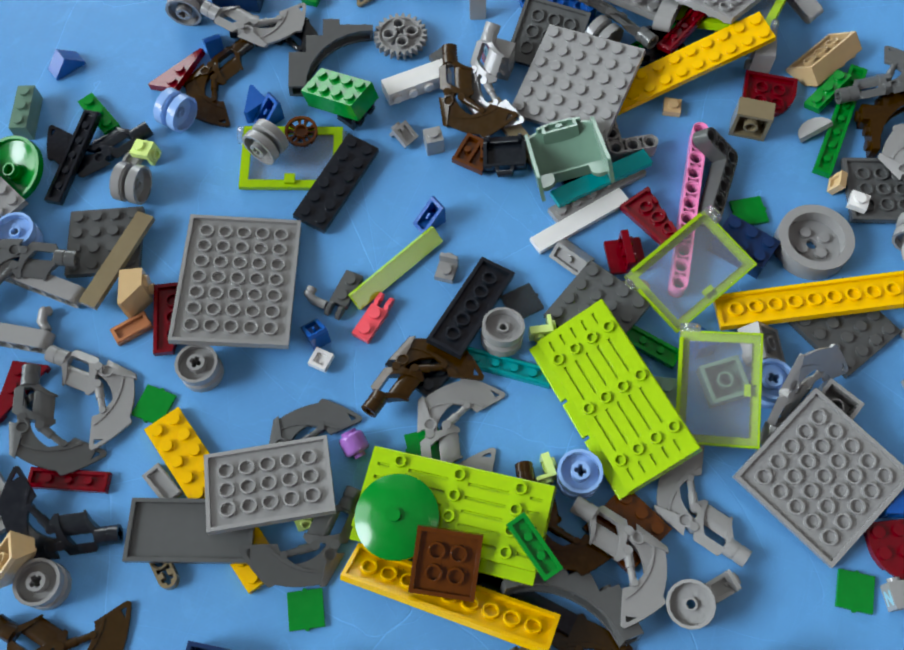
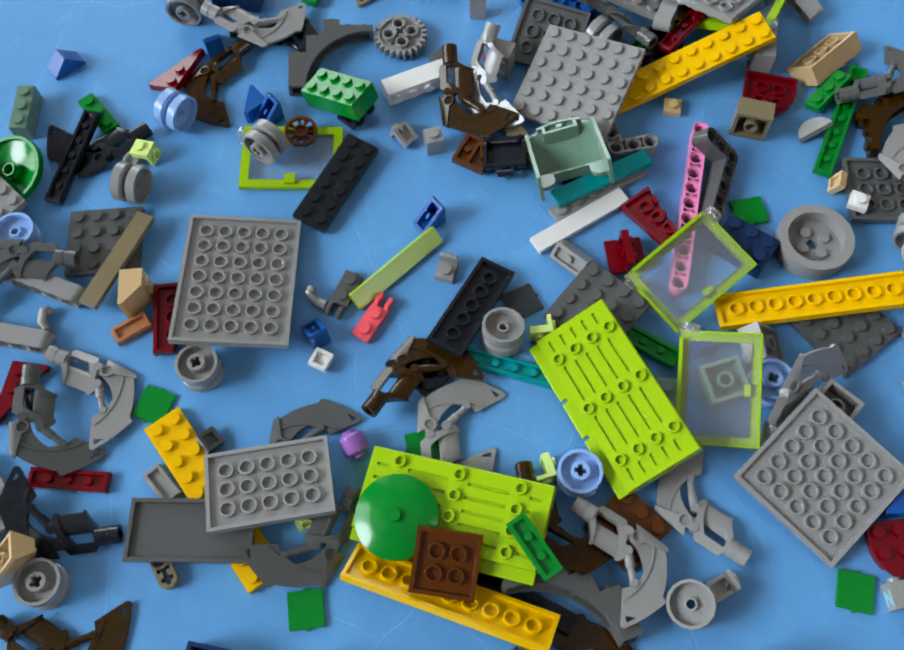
(209, 440): none -> dark grey plate

